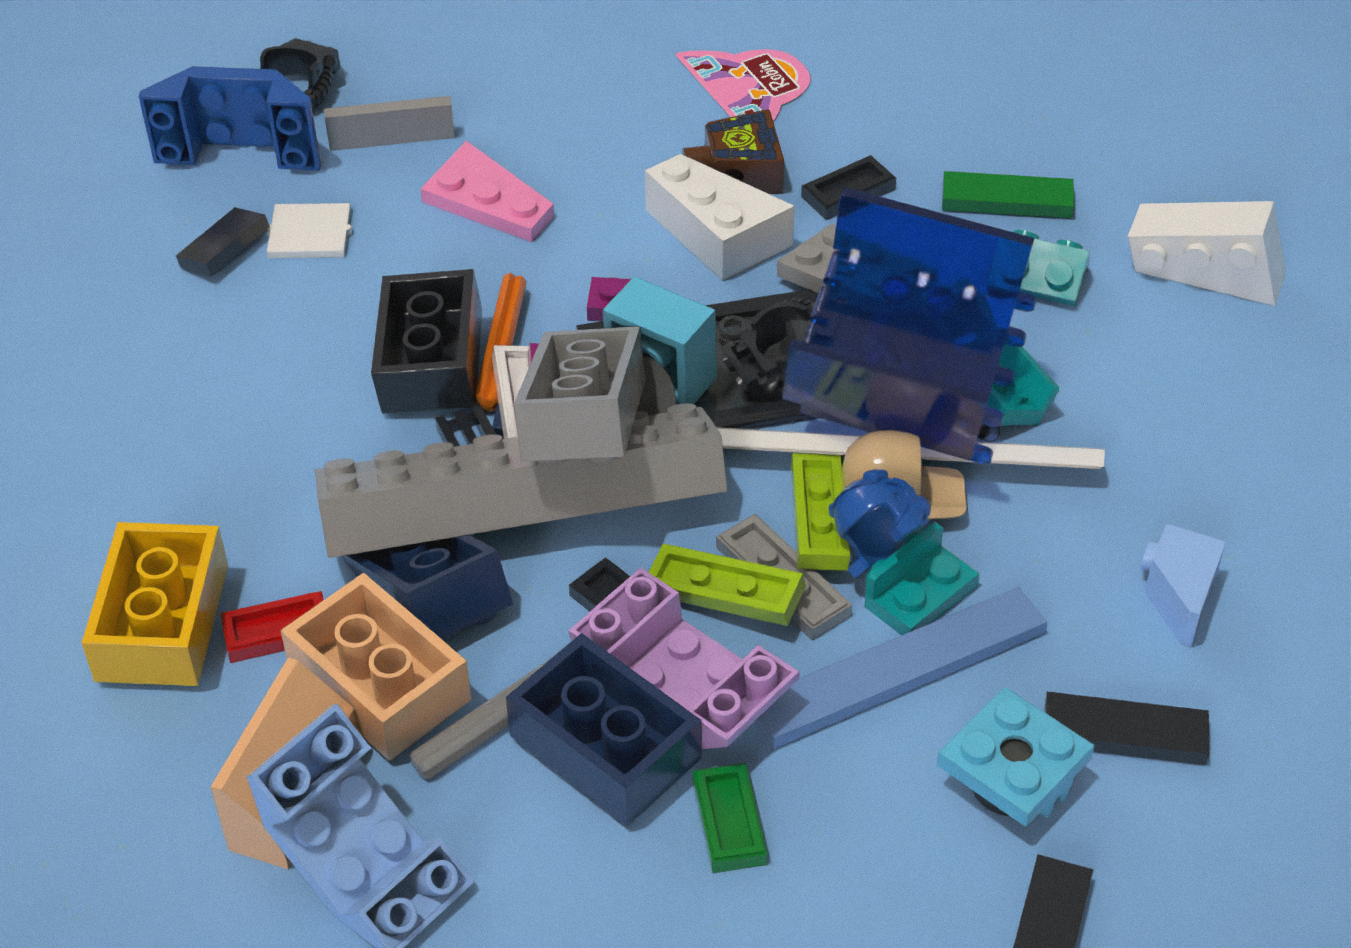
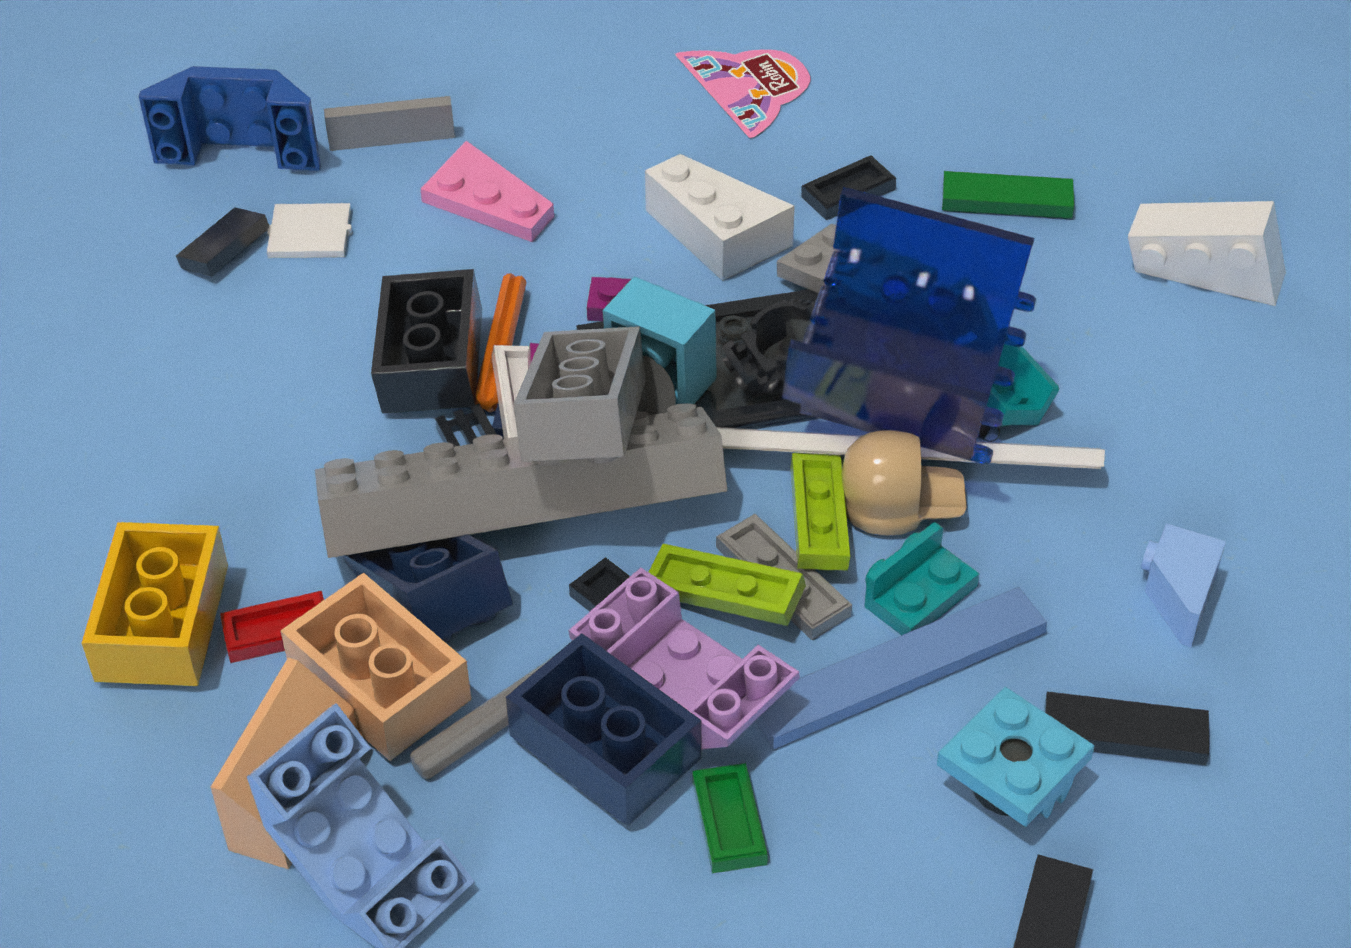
(307, 59): black piece -> none
(743, 149): reddish brown torso -> none
(877, 516): blue helmet -> none
(1055, 270): teal bracket -> none

